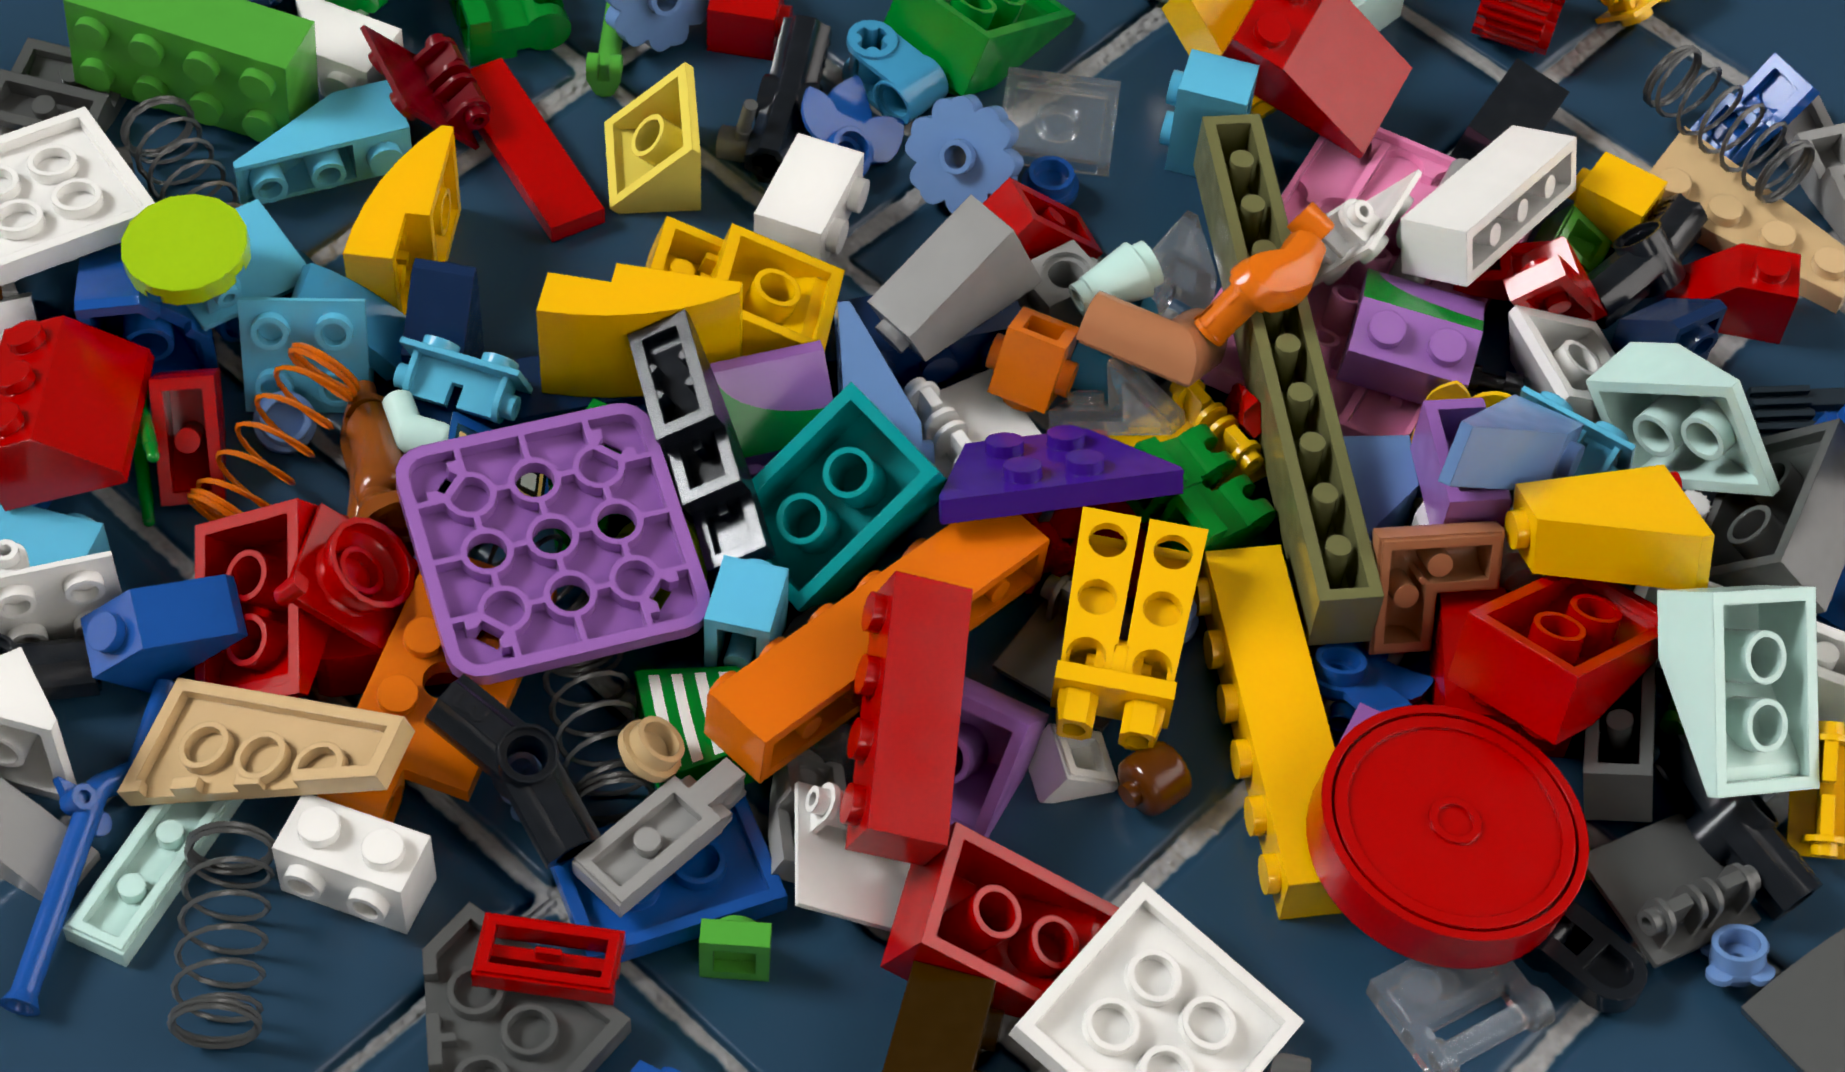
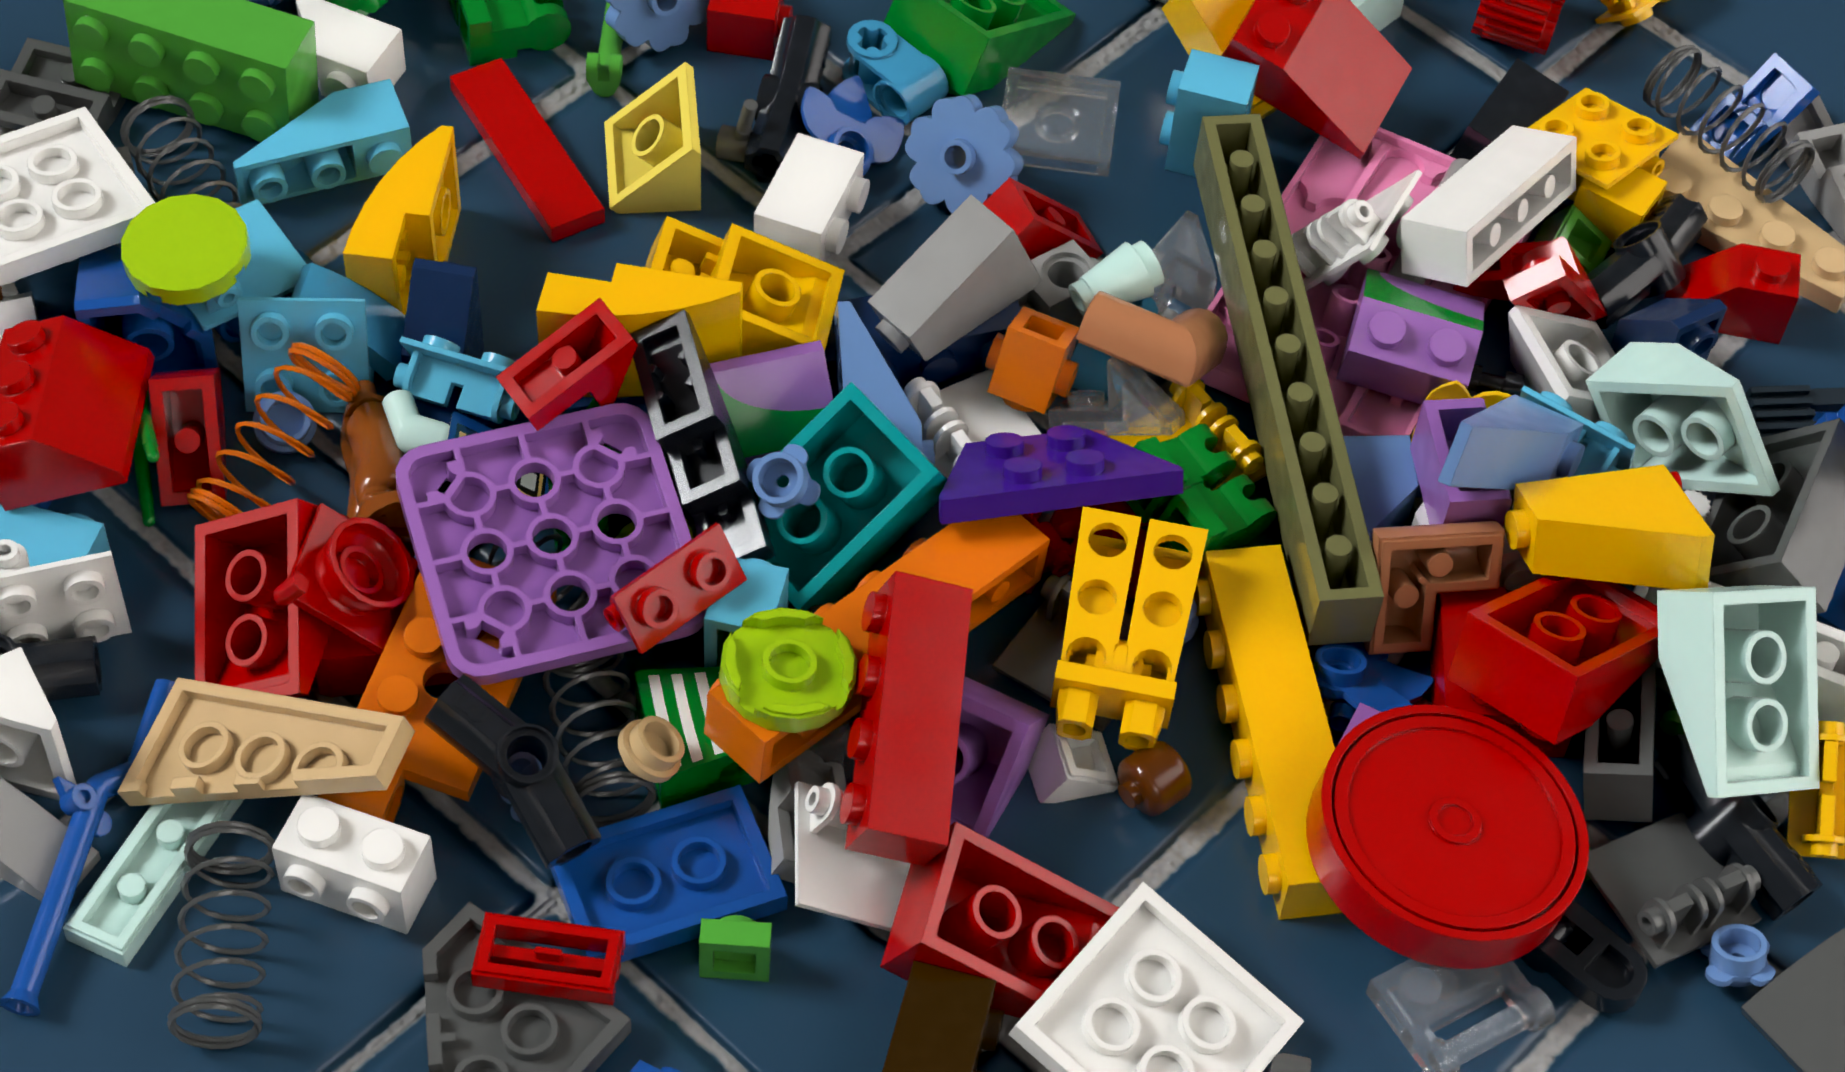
(162, 630): blue slope -> none
(432, 84): dark red hinge -> none
(578, 358): none -> red slope
(659, 836): light grey hinge -> none
(676, 589): none -> red hinge
(765, 475): none -> medium blue plate
(788, 670): none -> lime tile
(1053, 178): blue plate -> none
(1245, 409): red piece -> none
(1269, 279): orange arm -> none
(1609, 137): none -> yellow hinge

